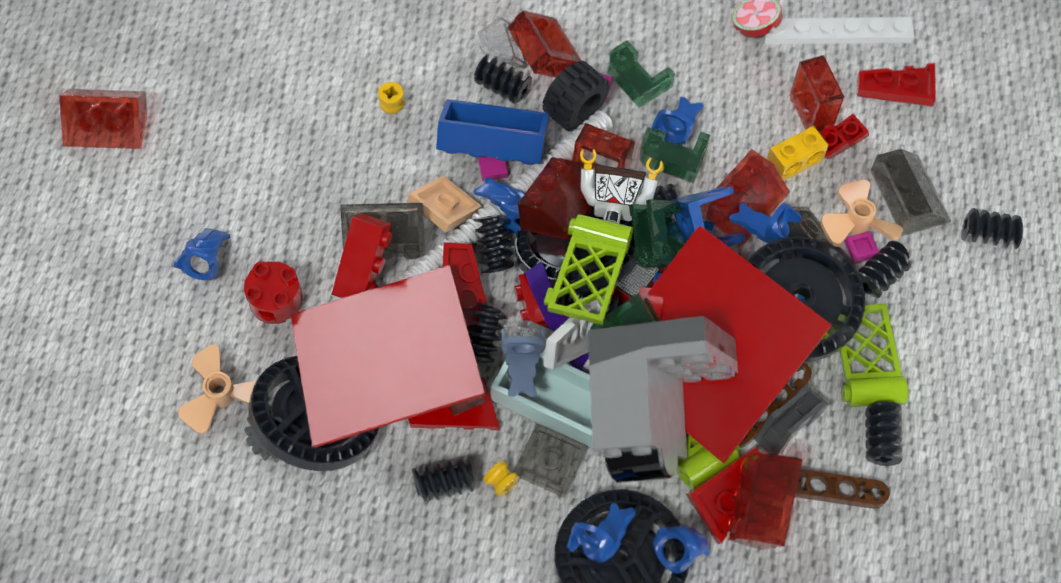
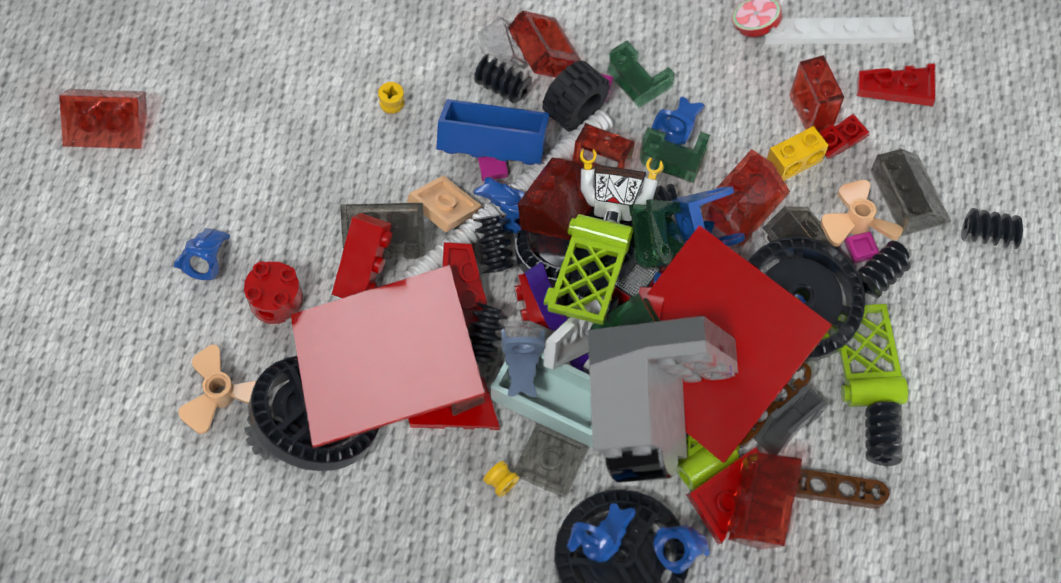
(444, 479): black piece -> none
(766, 227): blue hair -> none

